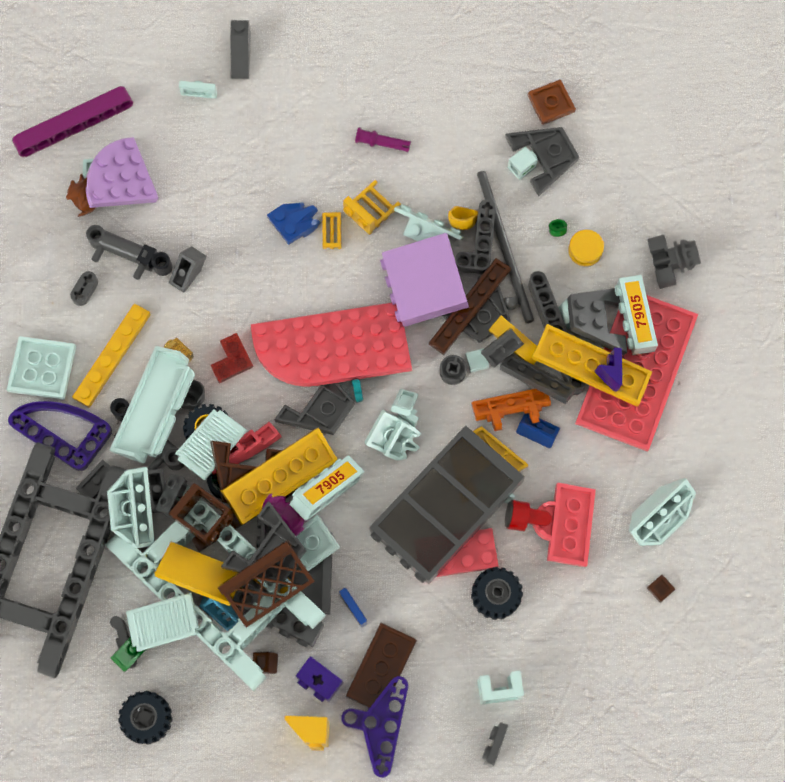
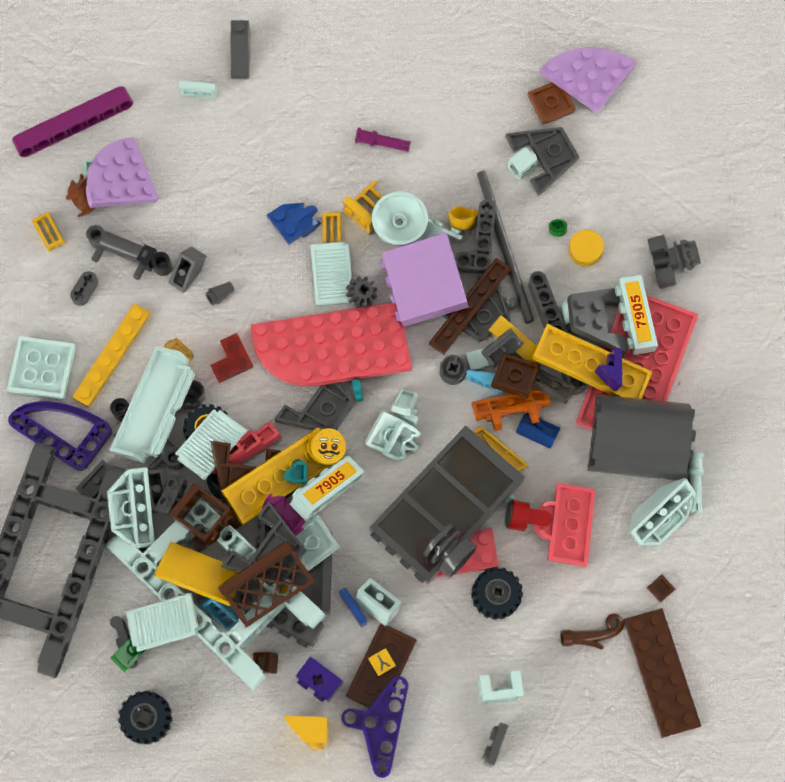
(54, 243): none -> yellow tile
(218, 293): none -> dark grey cone
(296, 473): none -> teal tile
(326, 446): none -> yellow head
(331, 272): none -> light aqua window
(364, 286): none -> dark grey gear
(377, 601): none -> light aqua brick
(382, 662): none -> yellow tile
(403, 208): none -> light aqua dish
(450, 550): none -> dark grey wheel
(481, 378): none -> medium azure slope
(515, 375): none -> reddish brown tile
(589, 74): none -> lavender plate
(589, 638): none -> reddish brown plant
(641, 437): none -> dark grey cylinder
(662, 673): none -> reddish brown plate
(695, 472): none -> light aqua pin

